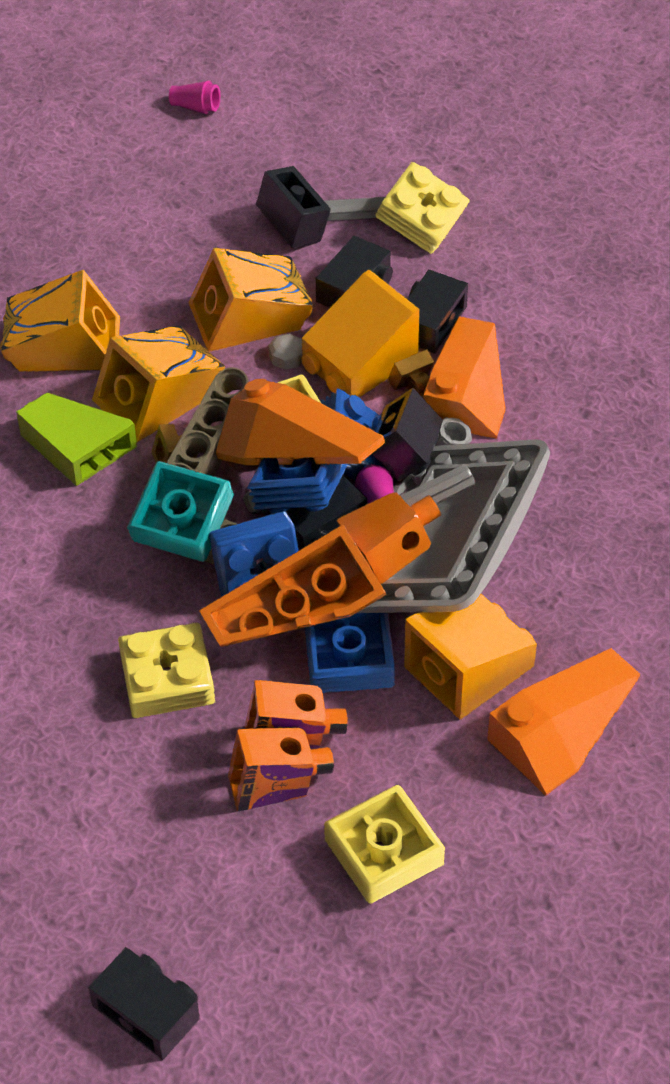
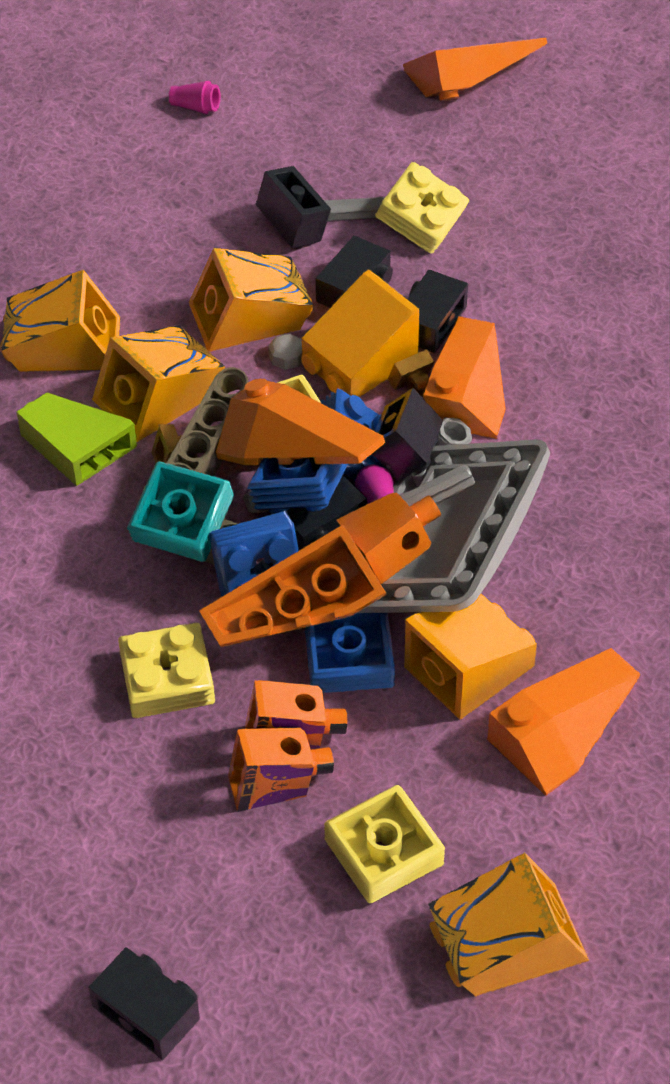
(457, 69): none -> orange wedge
(505, 928): none -> light orange slope

